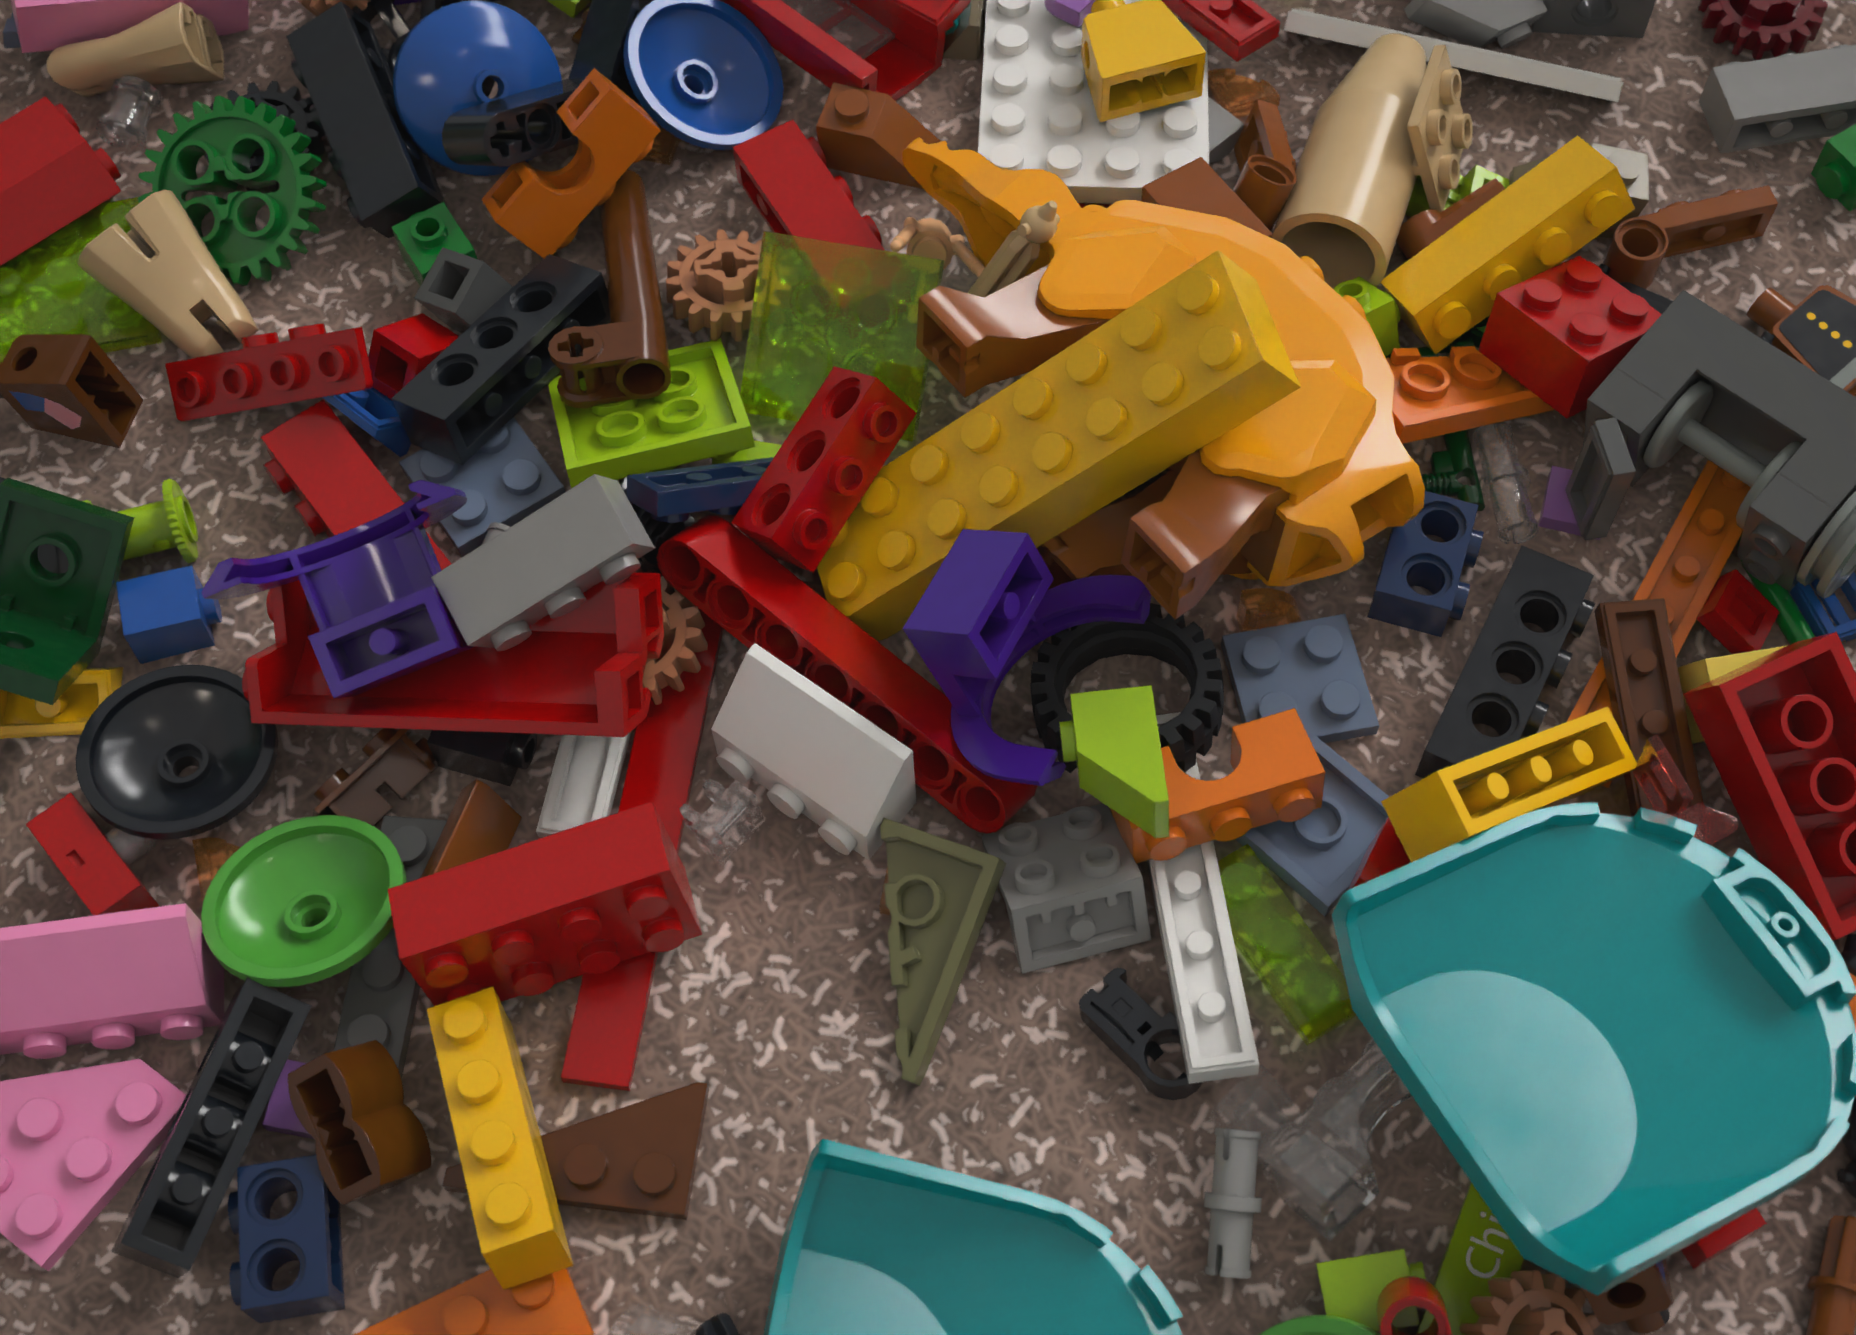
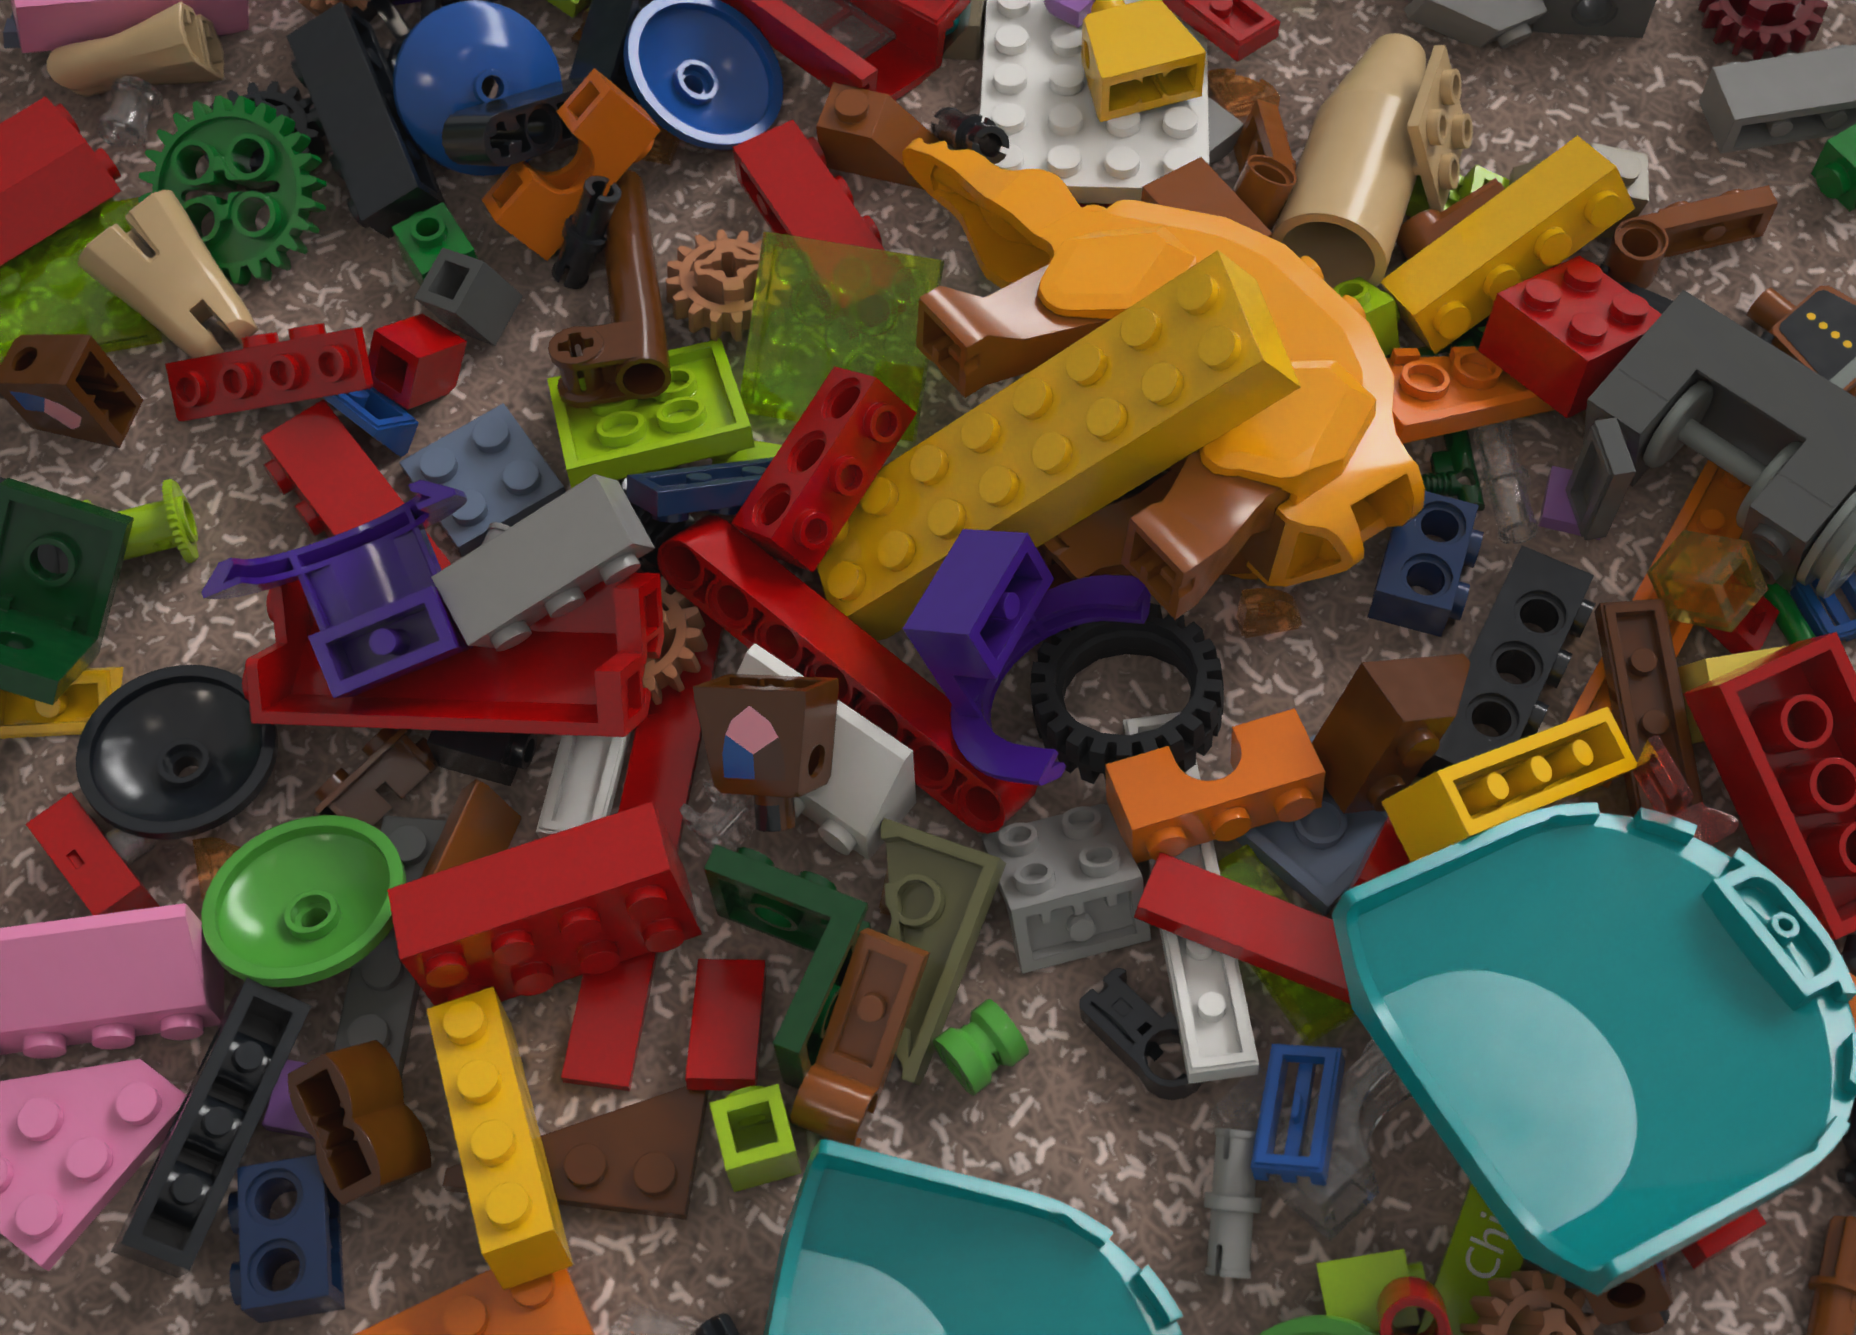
(166, 614): blue brick -> none
(499, 360): black brick -> none
(586, 232): none -> black pin
(726, 1024): none -> red tile
(755, 1137): none -> lime brick
(768, 739): none -> reddish brown torso
(801, 912): none -> dark green bracket
(860, 1037): none -> dark orange plate
(933, 240): light nougat plant -> none
(970, 133): none -> black pin
(981, 1046): none -> bright green wheel
(1018, 250): tan wheel -> none
(1119, 754): lime slope -> none
(1244, 924): none -> red tile
(1292, 1163): none -> blue tile
(1302, 668): sand blue plate -> none
(1388, 727): none -> reddish brown slope
(1462, 56): white tile -> none
(1708, 580): none -> clear yellow brick

